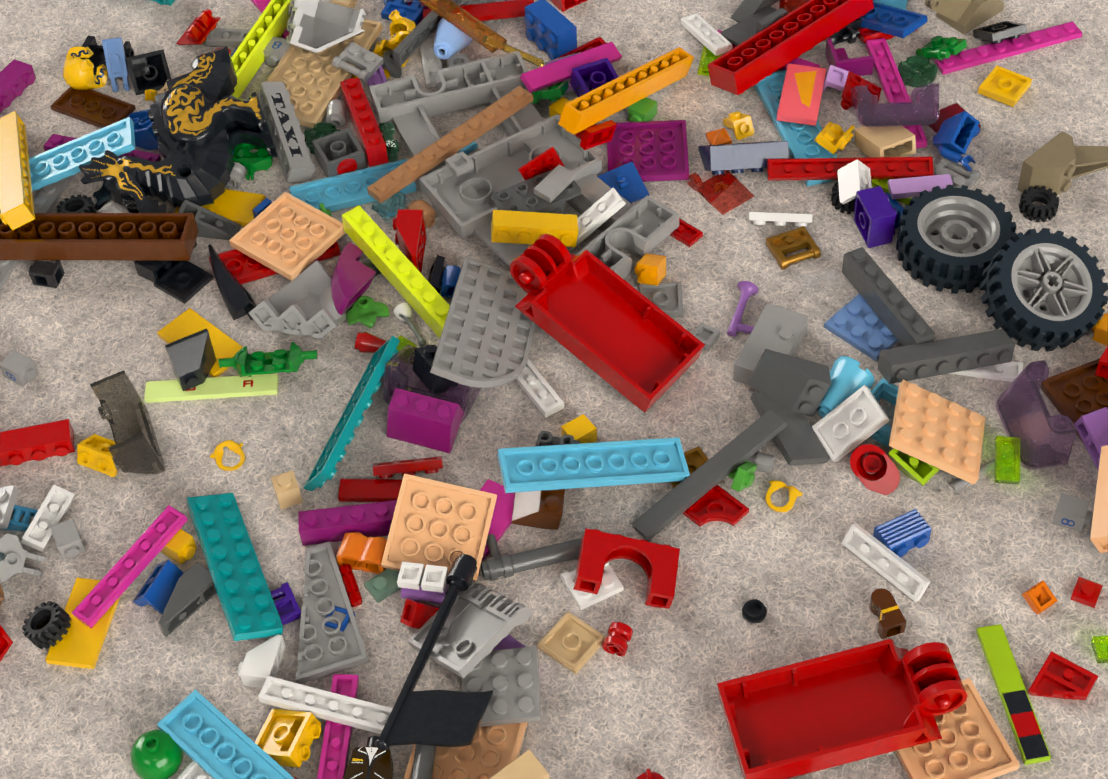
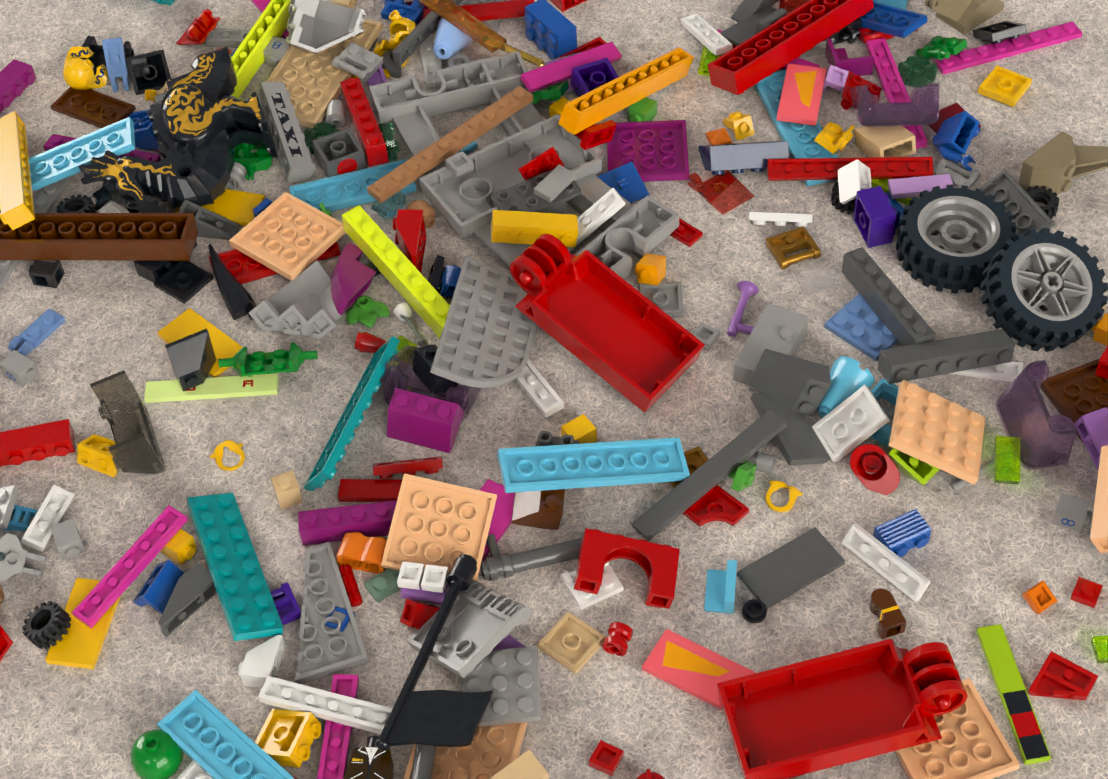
(36, 332): none -> medium blue hinge
(606, 758): none -> red plate
(691, 667): none -> coral tile
(721, 589): none -> medium azure panel
(790, 568): none -> dark grey tile
(1016, 200): none -> dark grey tile

